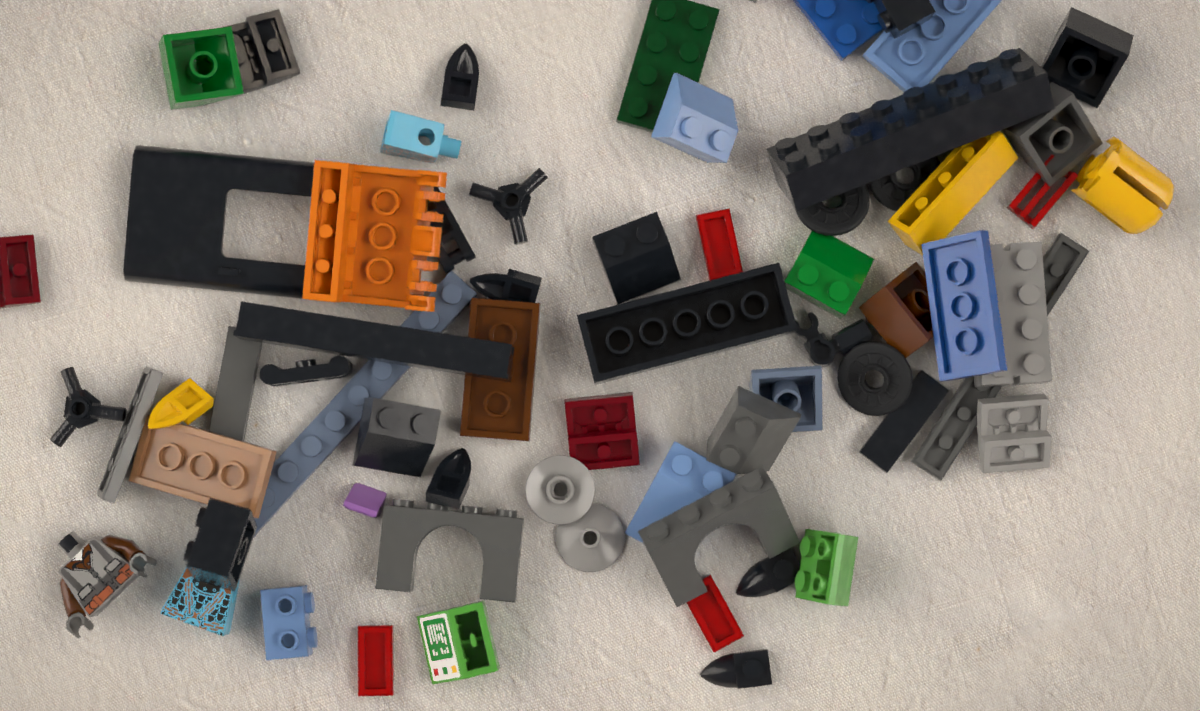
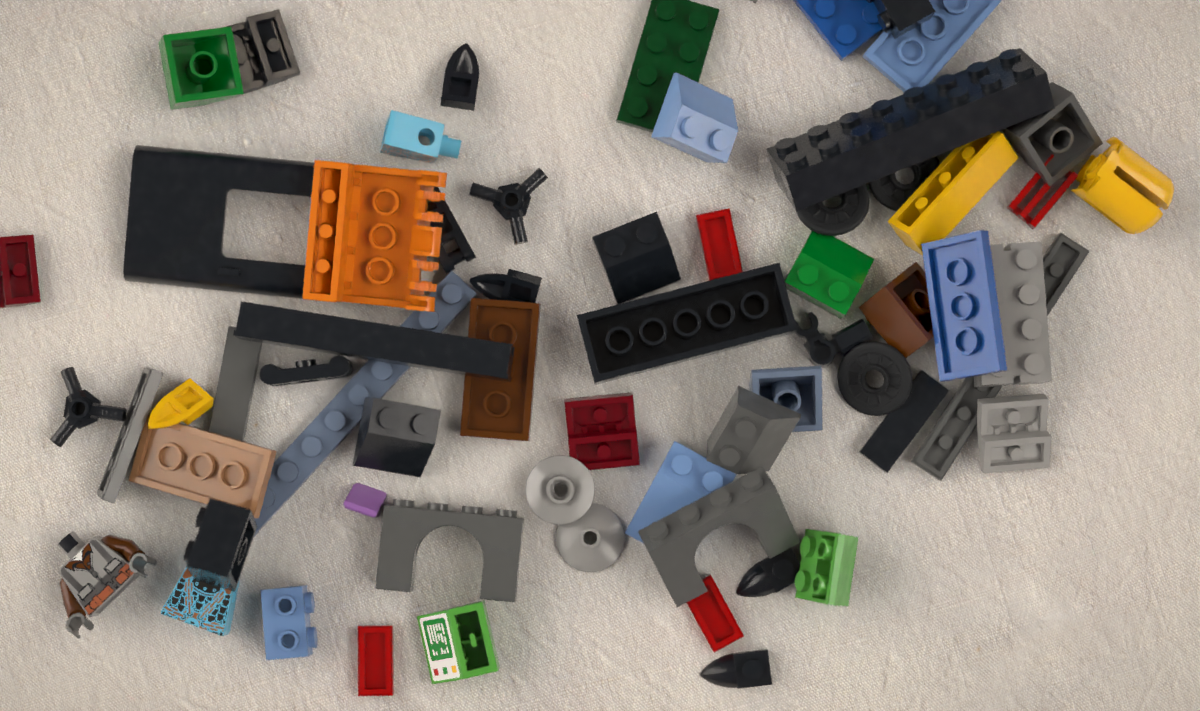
(450, 480): black plate -> none
(1086, 56): black slope -> none

